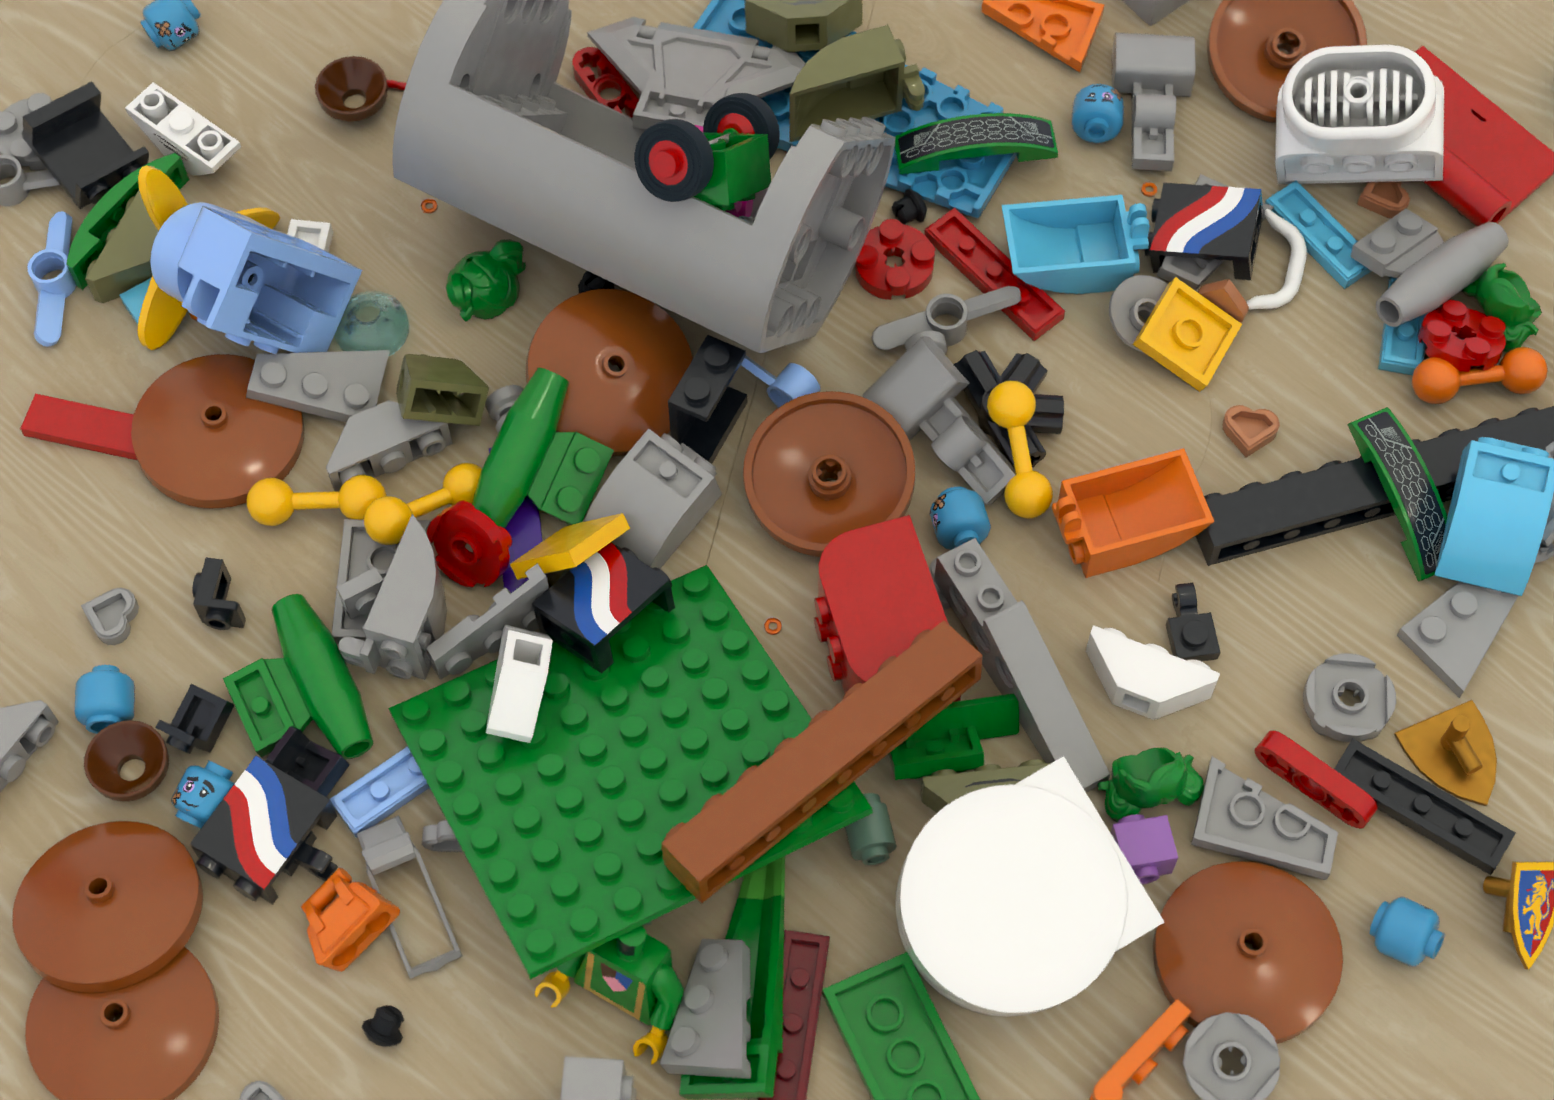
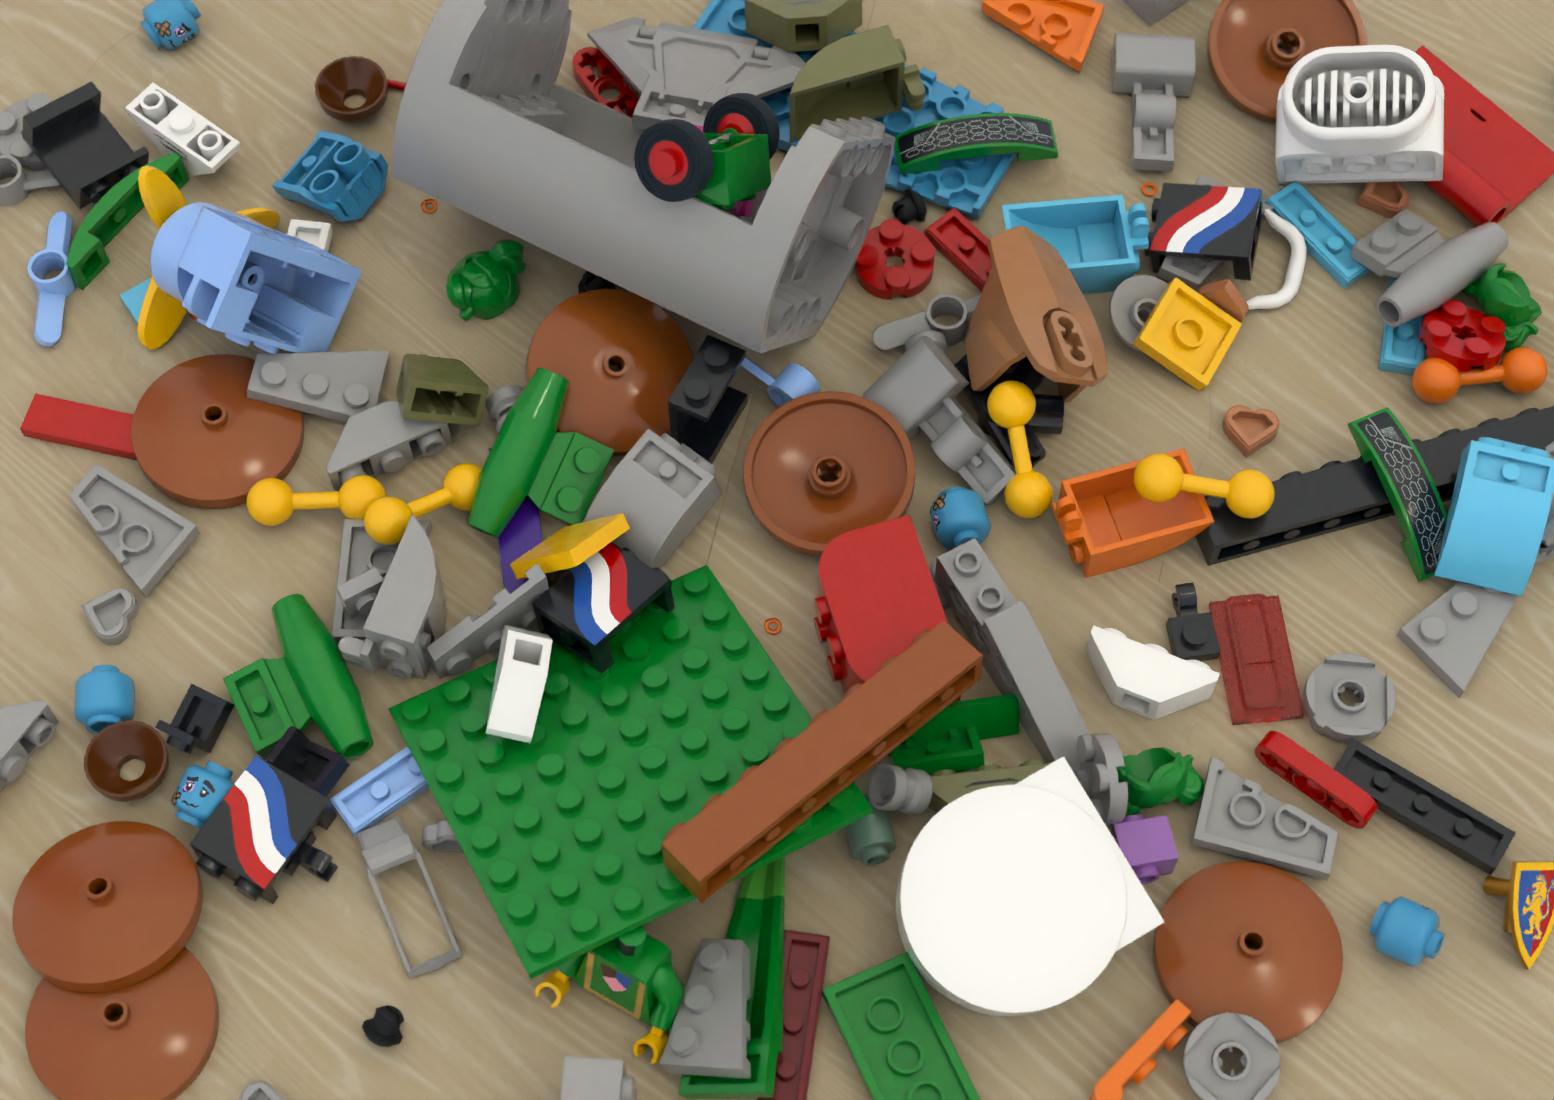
(126, 254): olive slope -> none
(133, 526): none -> light grey wing
(210, 596): black bracket -> none
(335, 177): none -> dark azure slope
(348, 922): orange piece -> none
(383, 333): clear light blue piece -> none
(489, 542): red plate -> none
(900, 789): none -> light grey wheel
(1033, 312): none -> medium nougat piece
(1097, 110): dark azure head -> none
(1099, 777): none -> light grey plate
(1246, 492): none -> yellow piece
(1256, 659): none -> clear red piece
(1454, 752): pearl gold shield -> none

